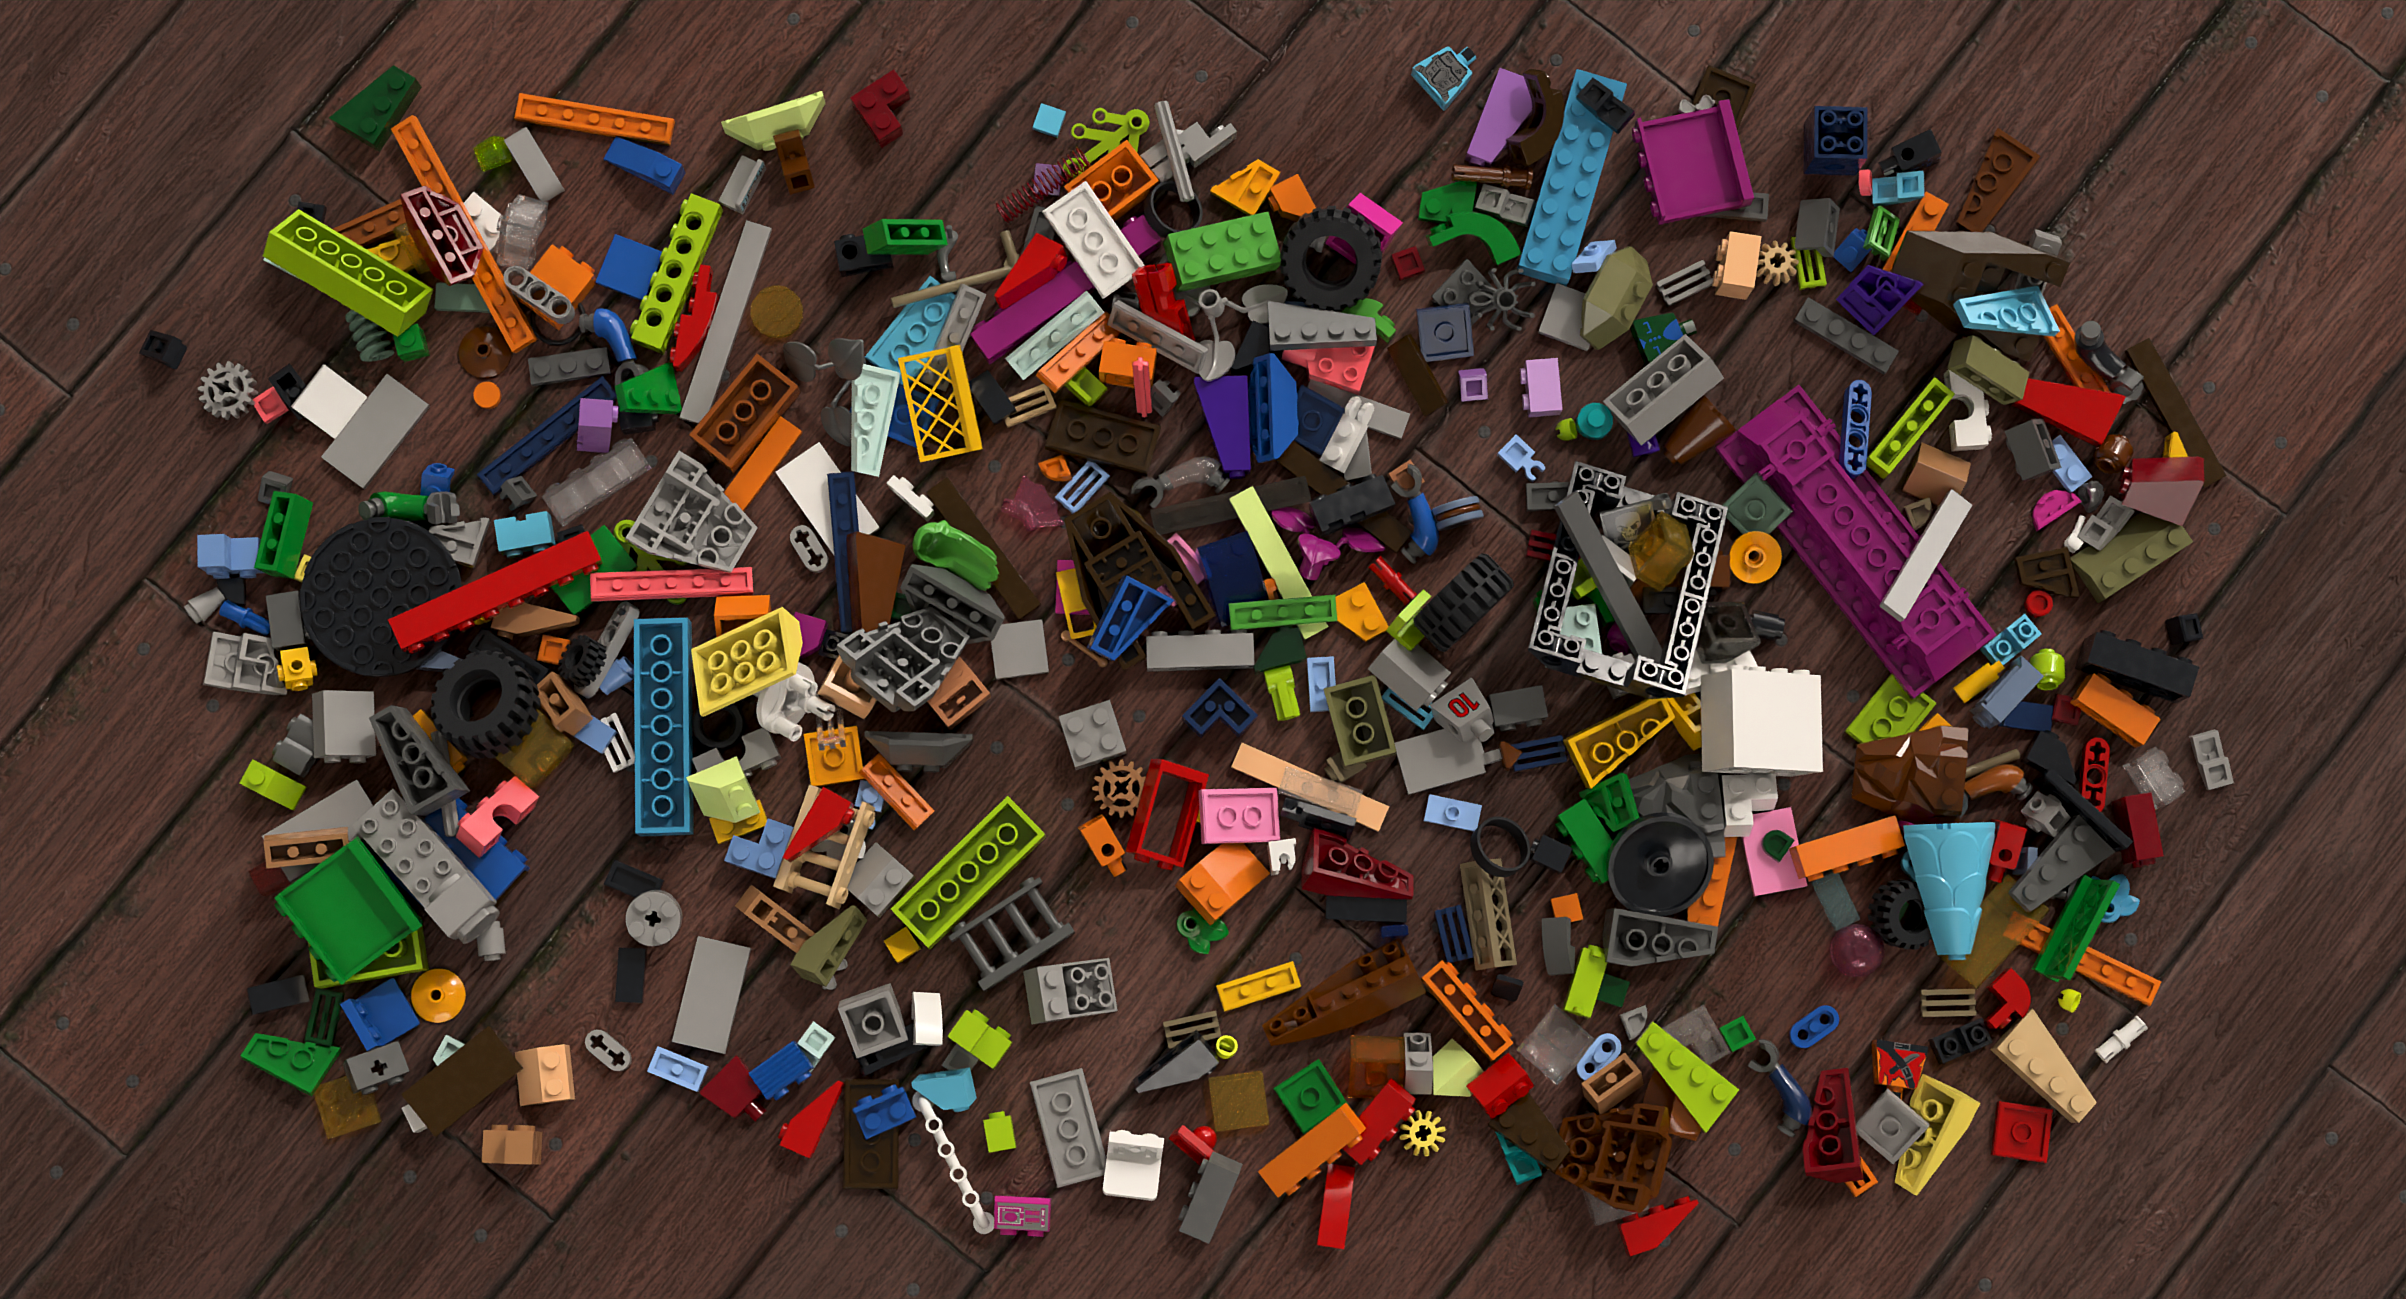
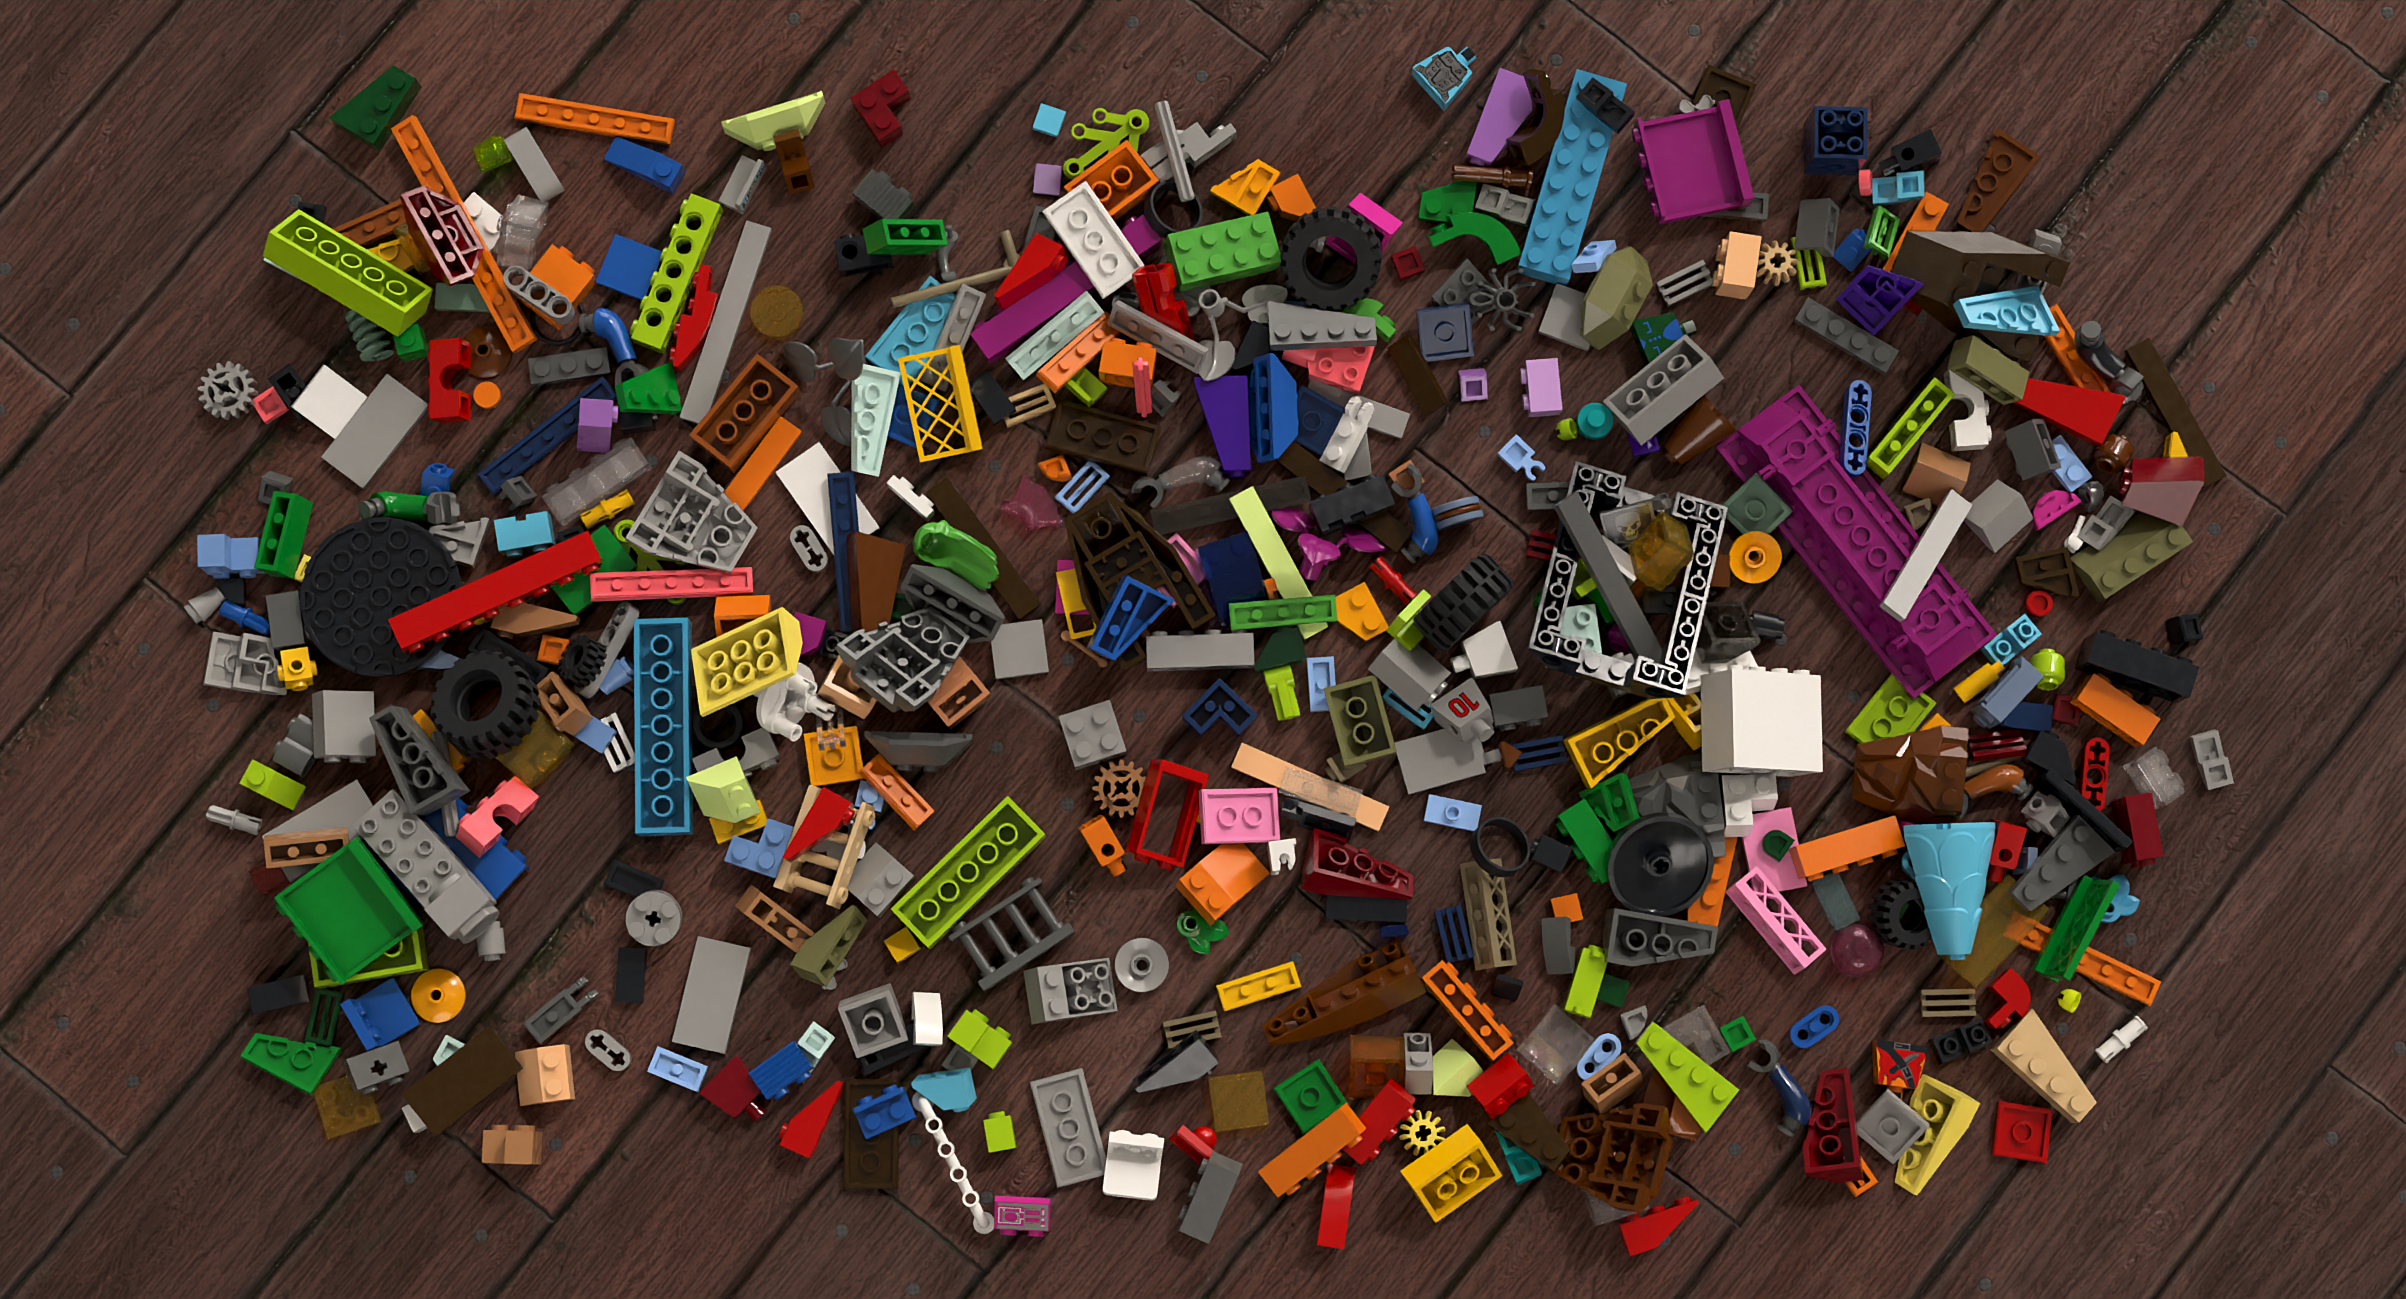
(163, 349): black slope -> none
(234, 819): none -> light grey axle
(445, 360): none -> red arch
(558, 1012): none -> dark grey hinge
(607, 509): none -> yellow pin
(882, 197): none -> dark grey brick
(1000, 209): dark red piece -> none
(1131, 954): none -> light grey dish
(1228, 1043): neon yellow hinge -> none
(1451, 1173): none -> yellow brick
(1486, 654): none -> white torso
(1771, 928): none -> bright pink fence
(1995, 741): none -> dark red tile
(1998, 515): none -> light grey slope

